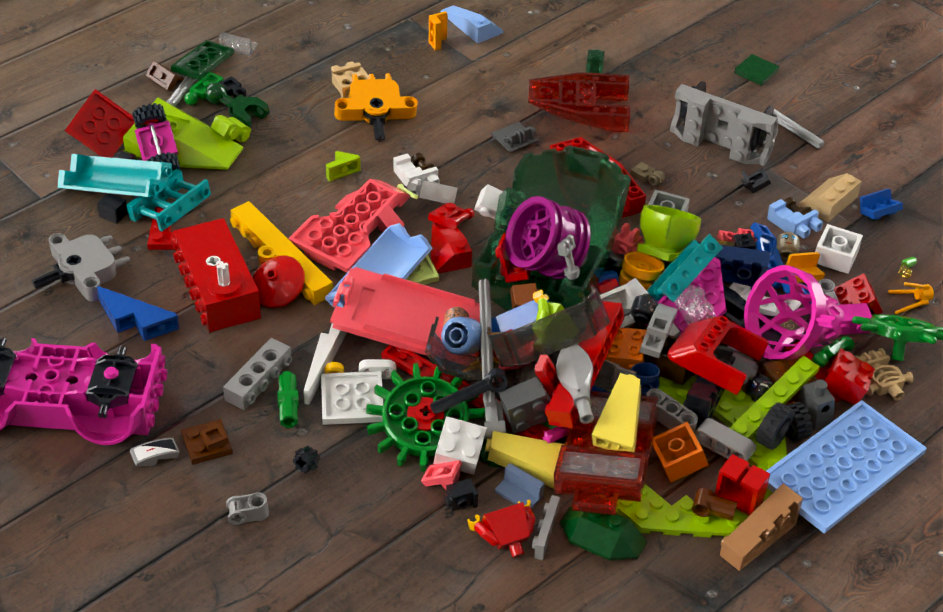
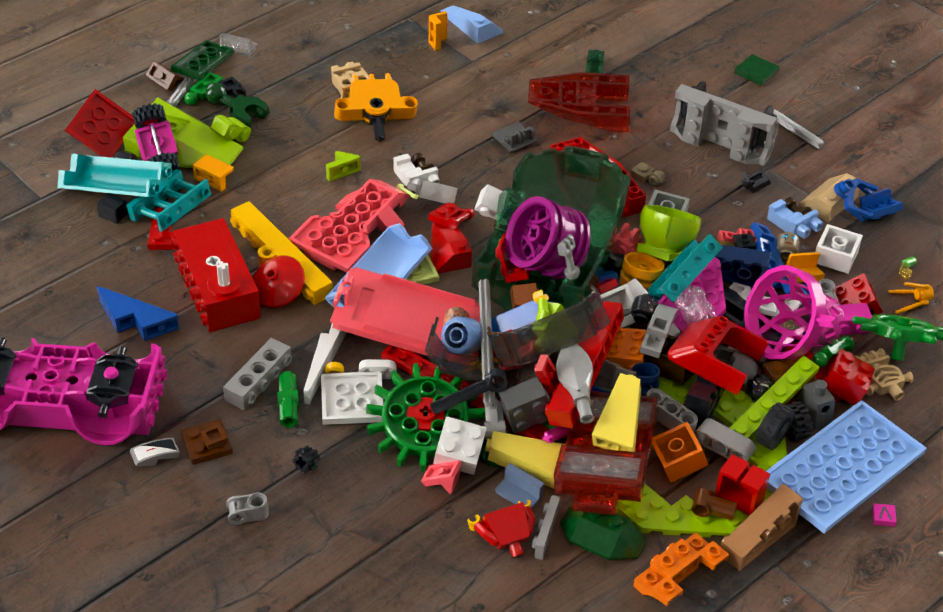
(82, 263): light grey piece -> none
(213, 171): none -> light orange panel
(461, 495): black brick -> none
(675, 565): none -> orange bracket
(846, 190): none -> blue piece
(884, 515): none -> dark pink tile

